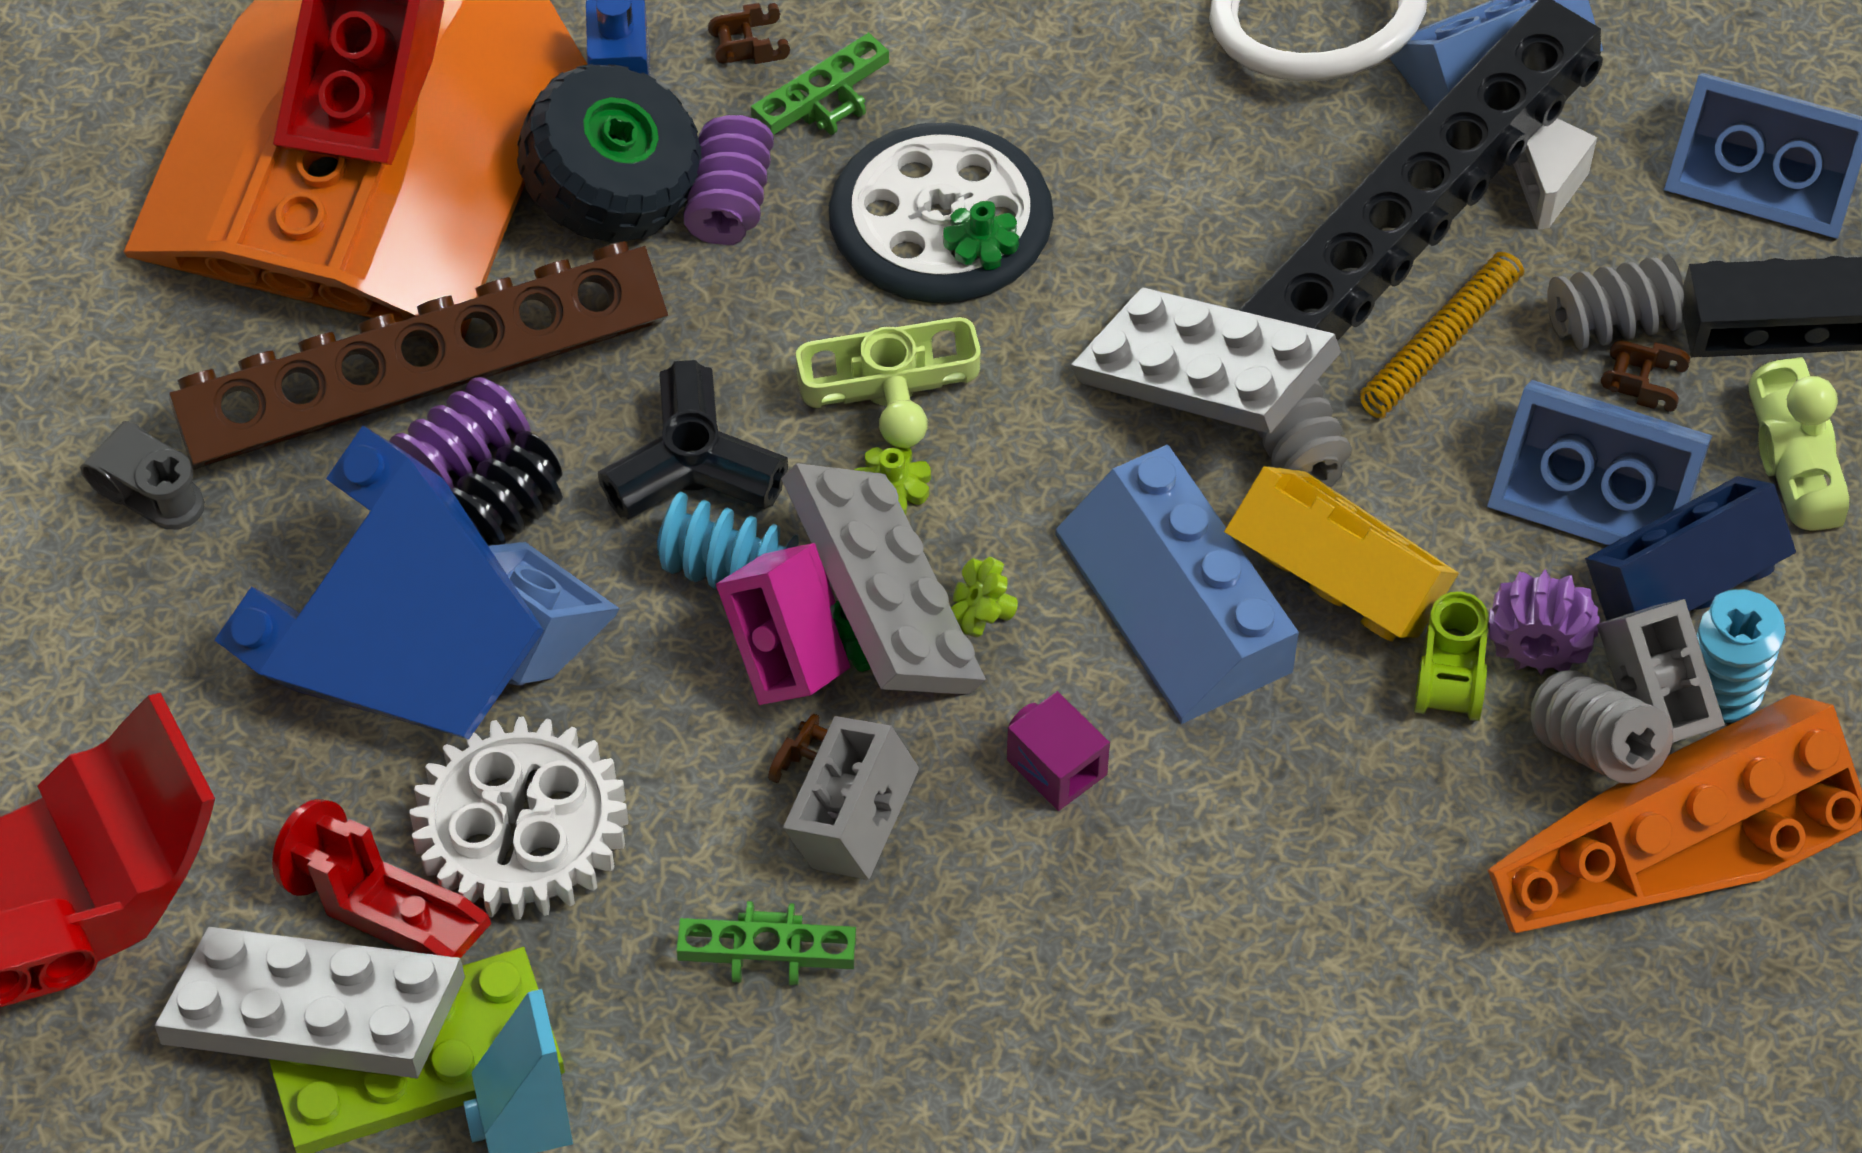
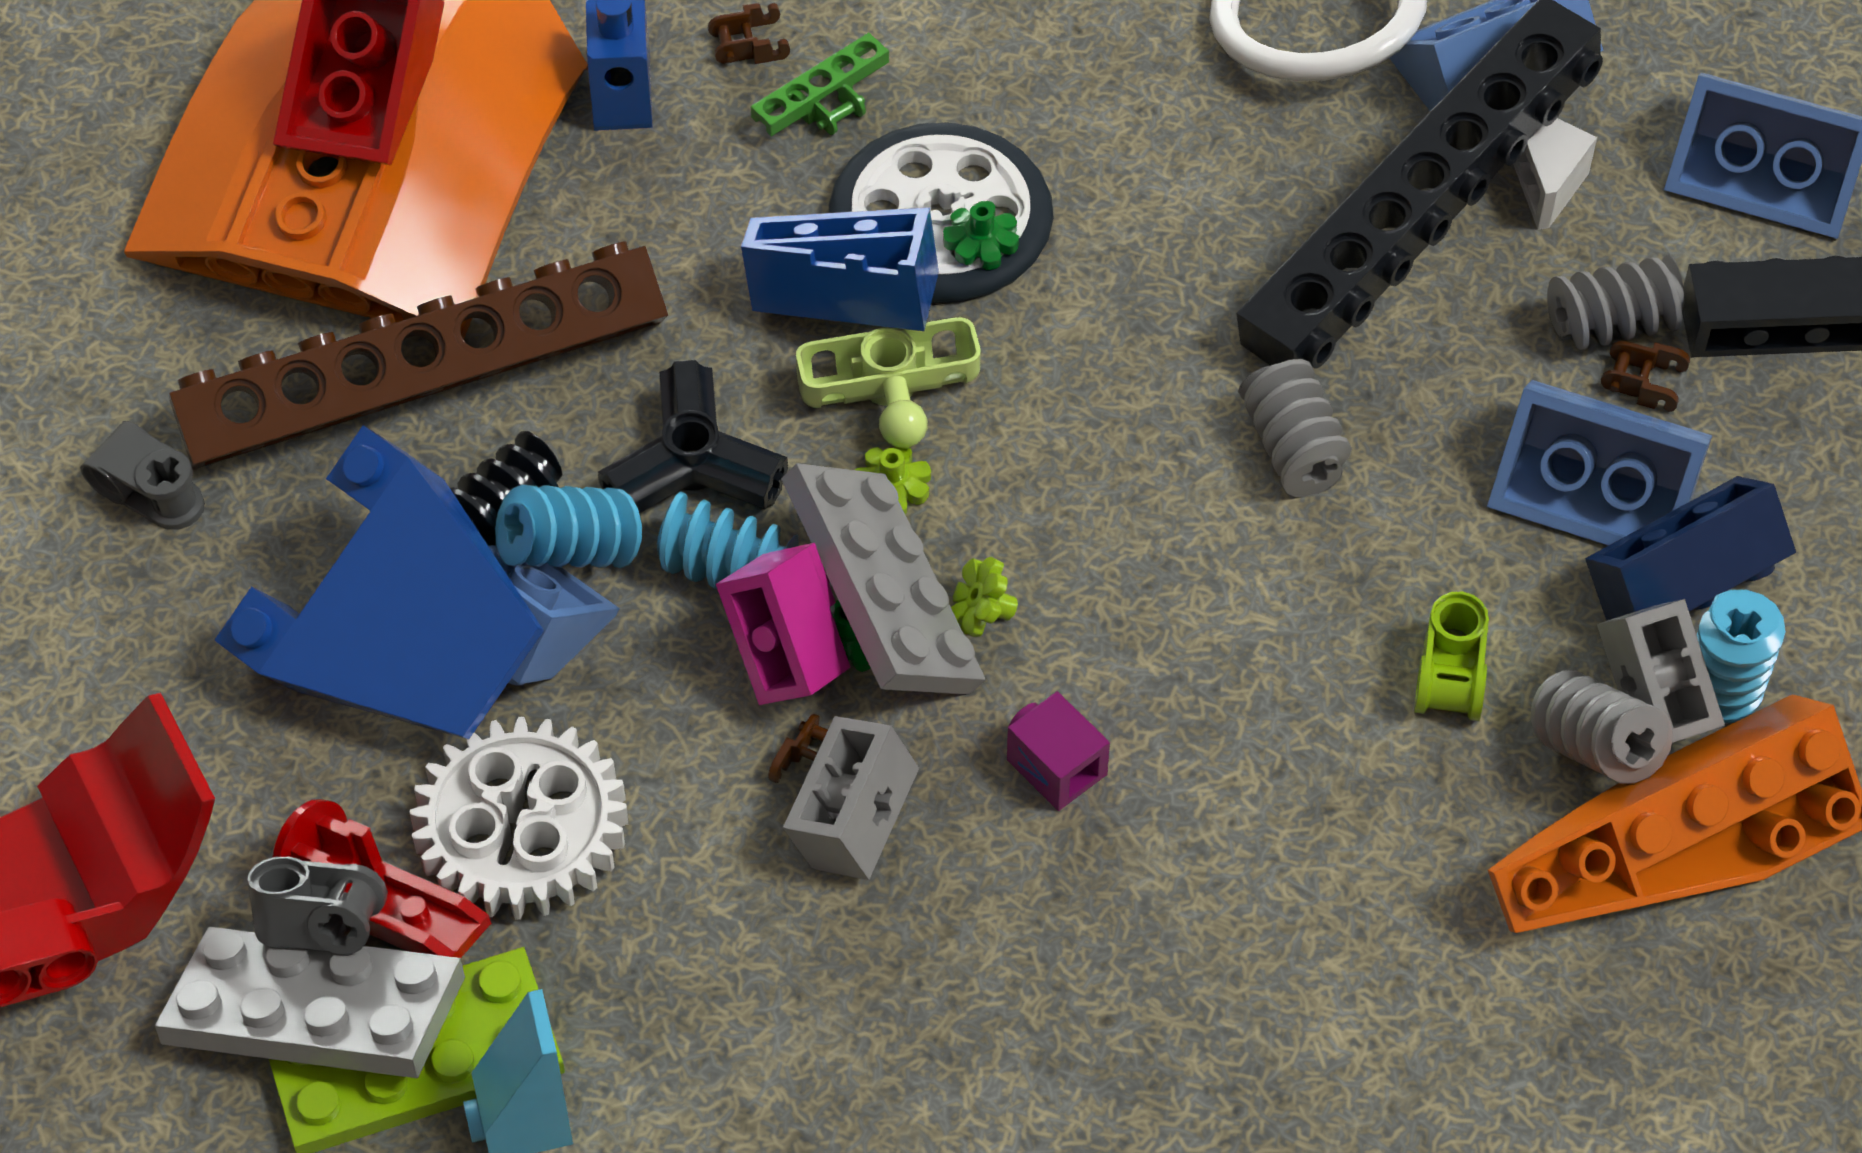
(307, 906): none -> dark grey piece
(463, 429): medium lavender piece -> none
(568, 527): none -> medium azure piece
(608, 153): black wheel -> none
(729, 179): medium lavender piece -> none
(752, 923): bright green piece -> none
(844, 266): none -> blue wedge
(1178, 586): medium blue slope -> none
(1207, 359): plate -> none
(1341, 551): yellow wedge -> none
(1446, 331): yellow piece -> none
(1543, 622): medium lavender gear -> none
(1800, 442): yellowish green piece -> none

